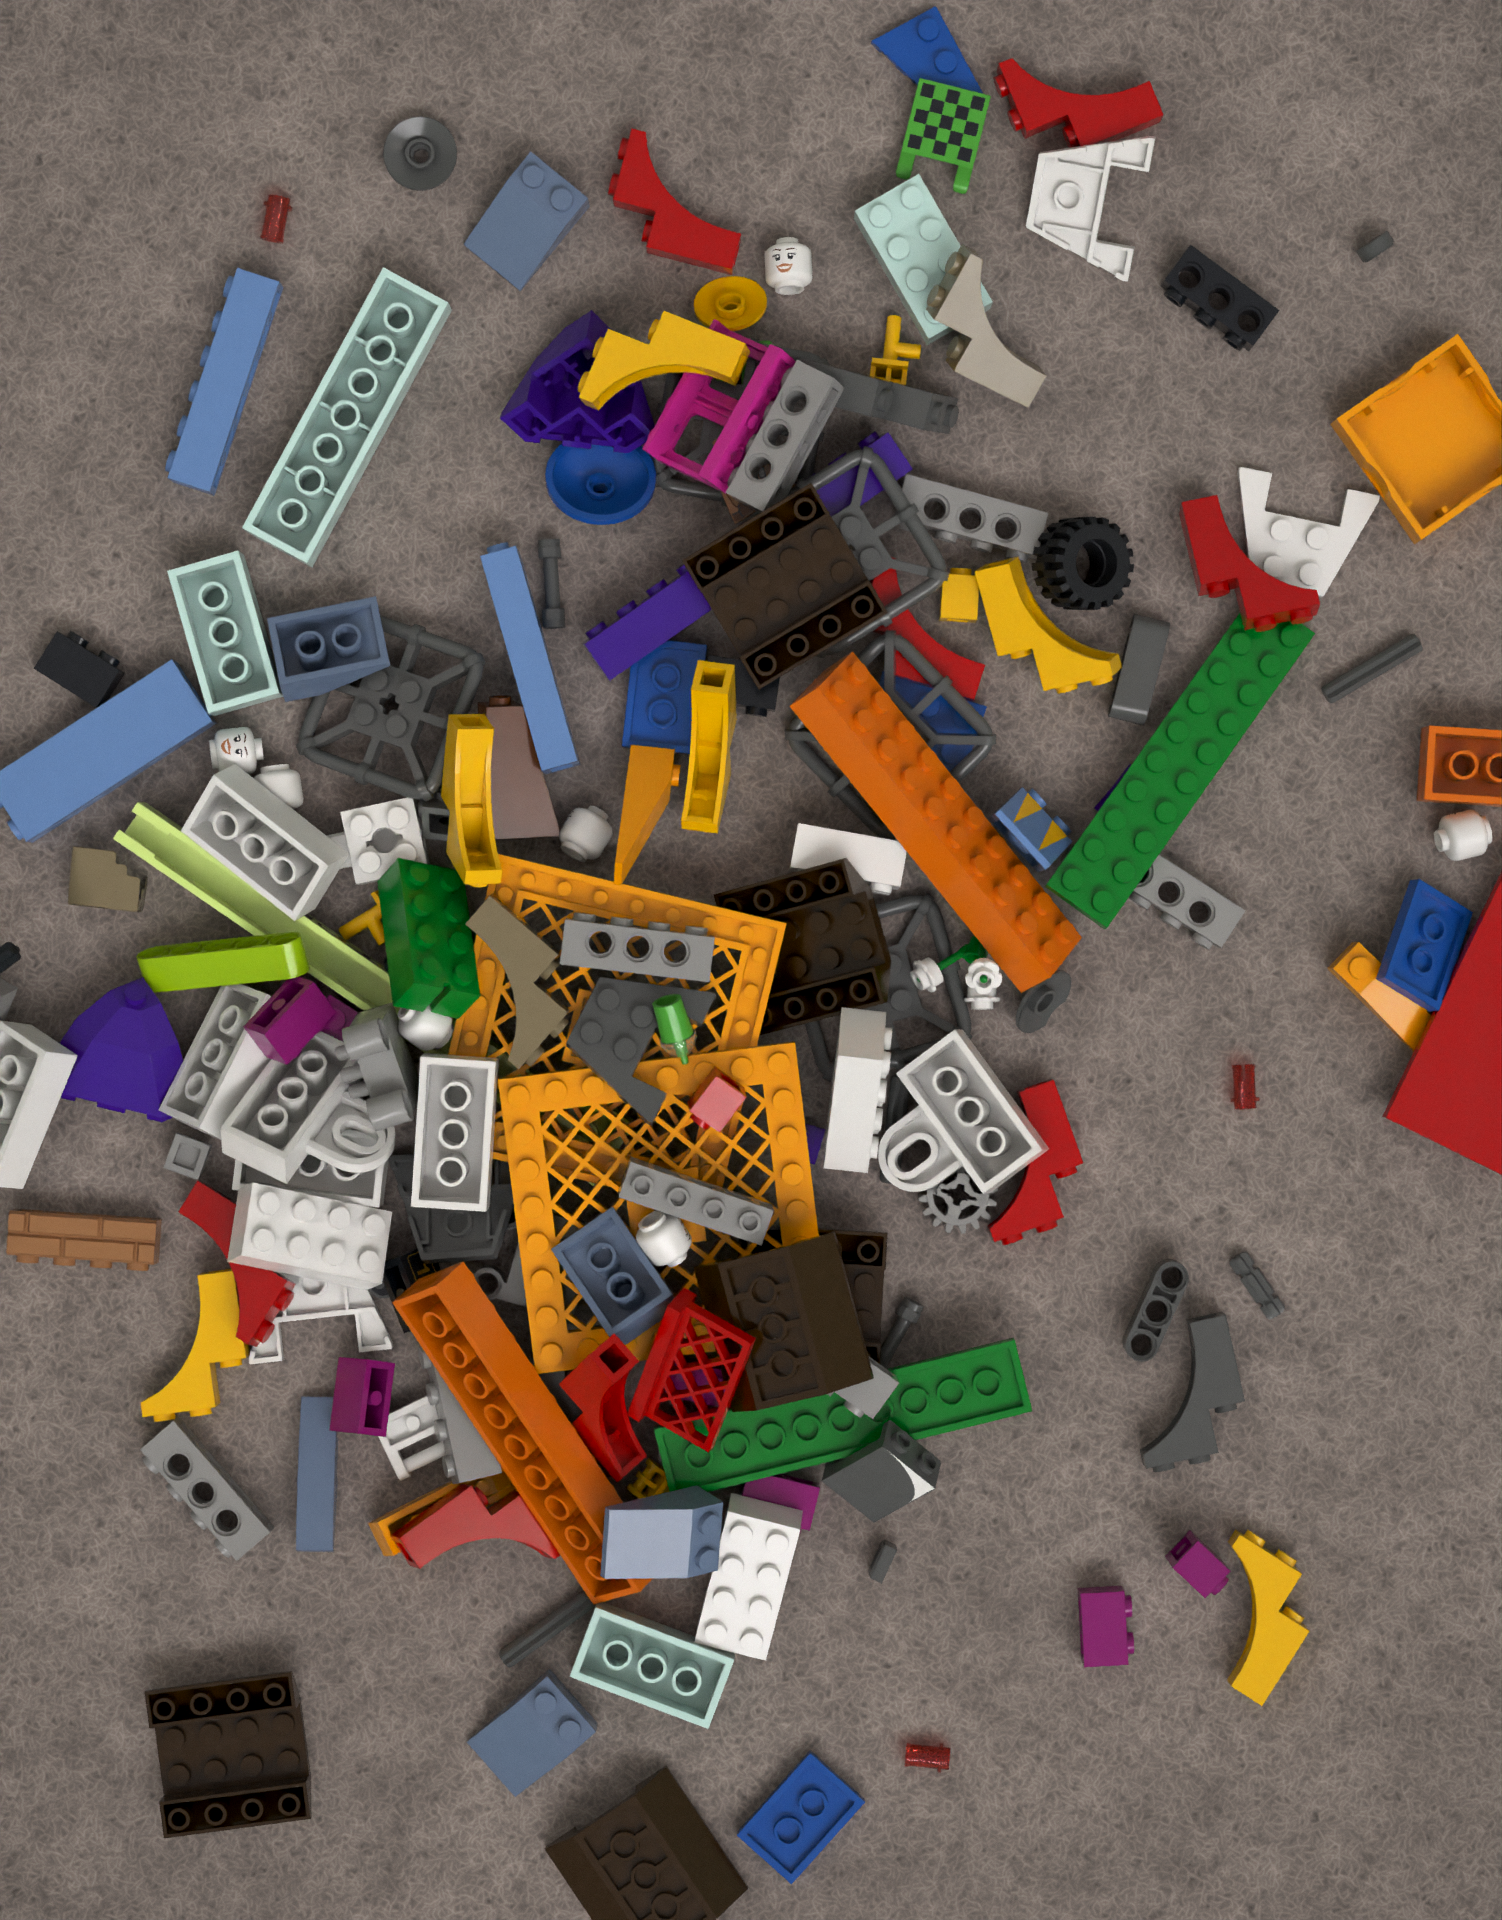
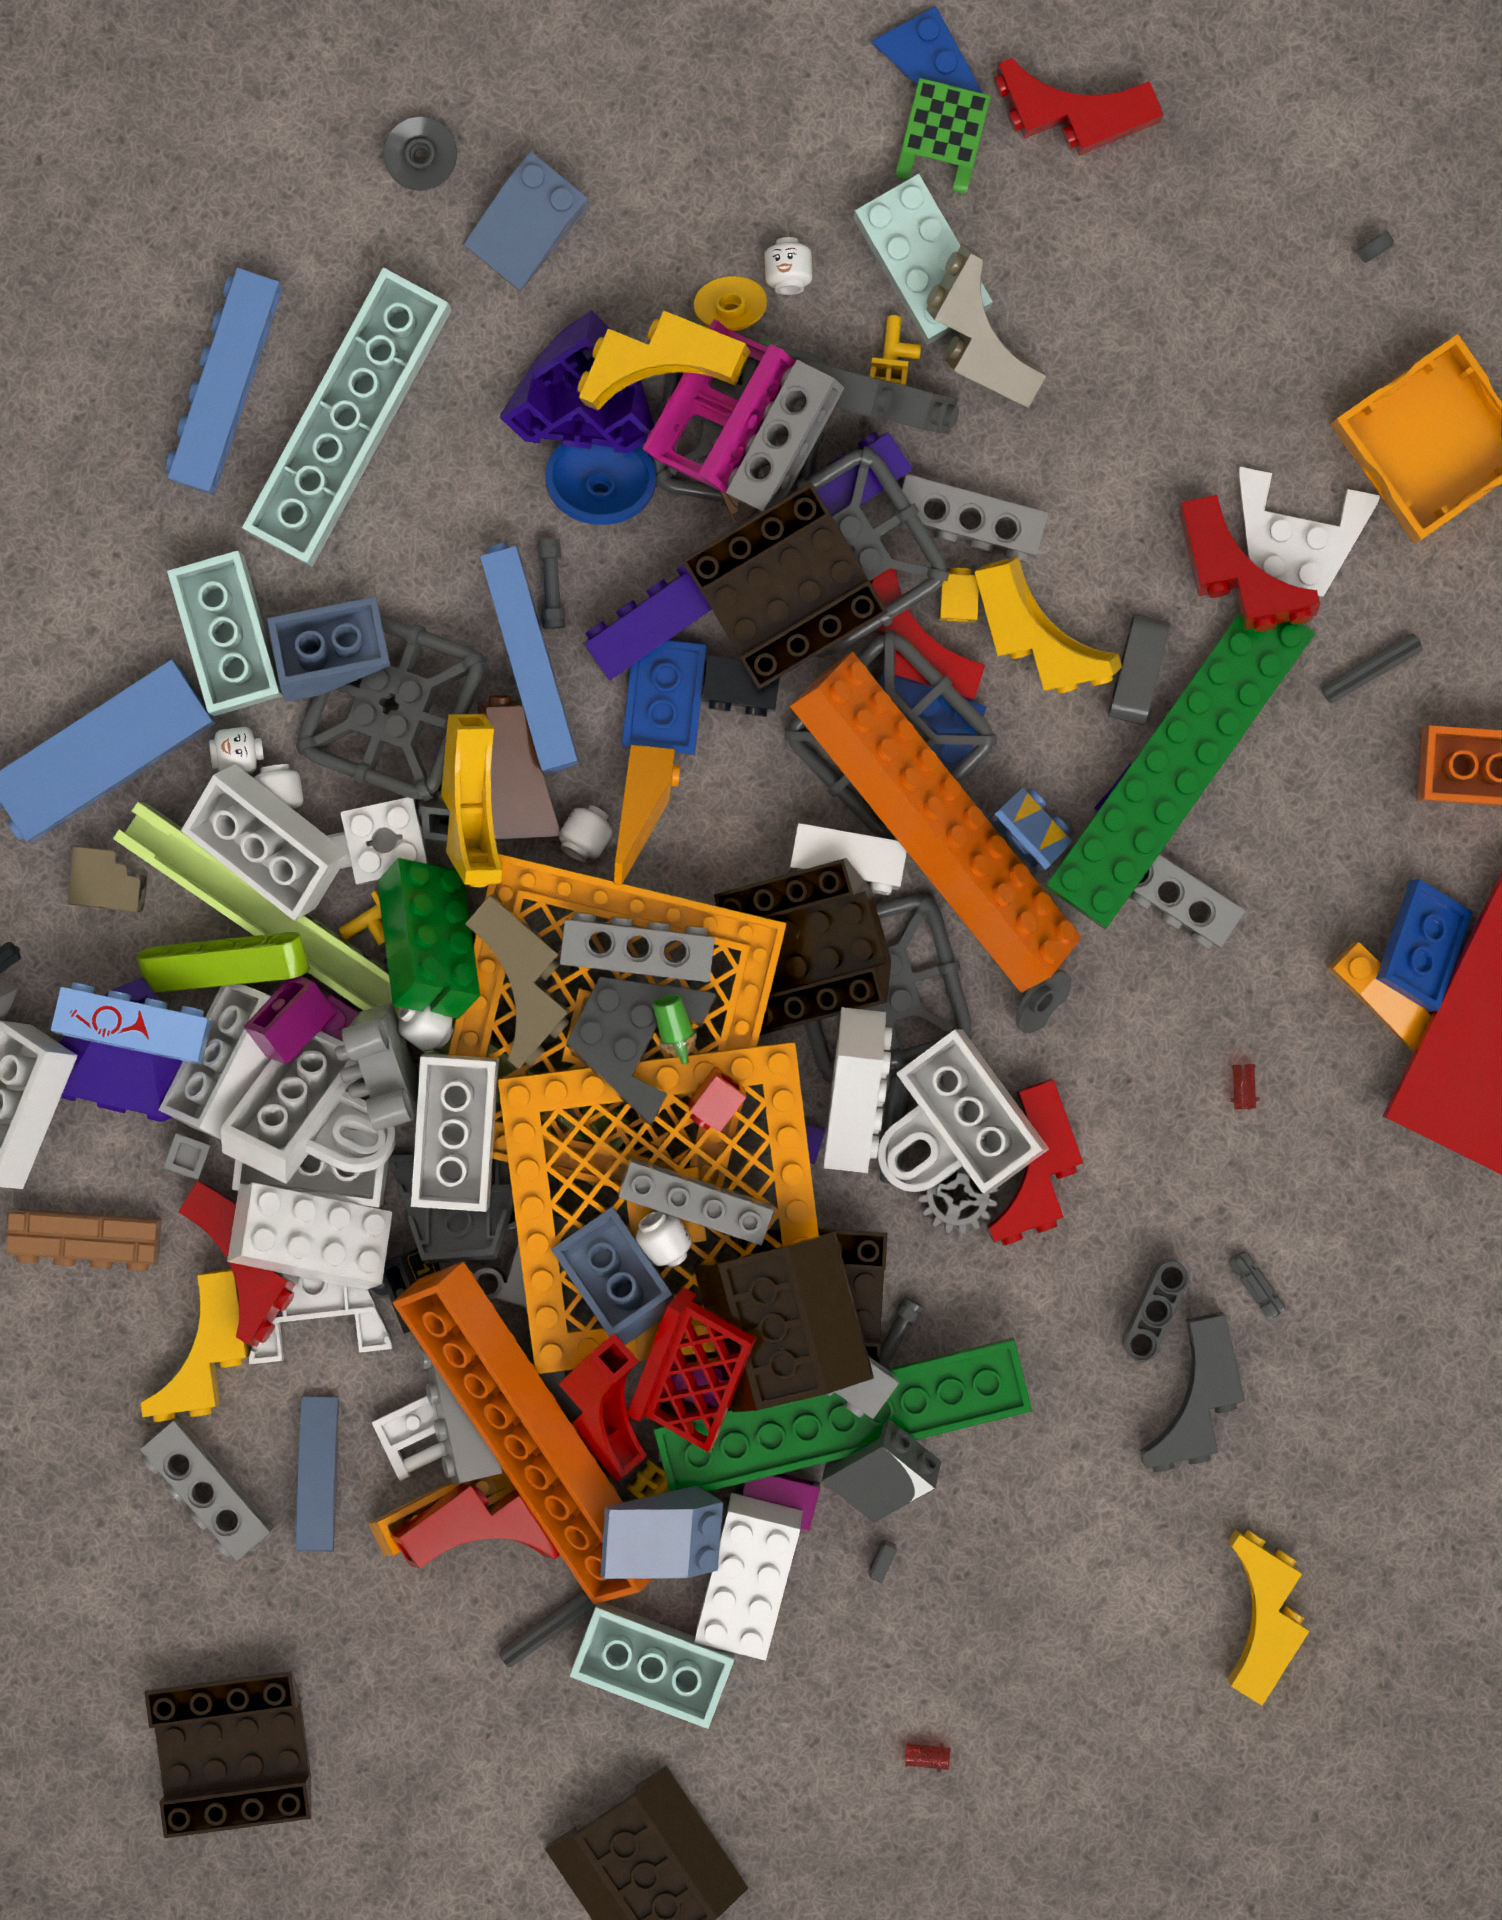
(79, 669): black brick -> none
(131, 1025): none -> light blue brick
(275, 218): clear red pin -> none
(362, 1396): magenta brick -> none
(533, 1733): sand blue slope -> none
(674, 230): red arch -> none
(711, 738): yellow arch -> none
(800, 1817): blue plate -> none
(982, 974): white plant -> none
(1071, 197): white wing -> none
(1104, 1627): magenta brick -> none
(1107, 560): black tyre -> none
(1198, 1565): magenta brick -> none
(1214, 279): black brick -> none
(1463, 835): white head -> none

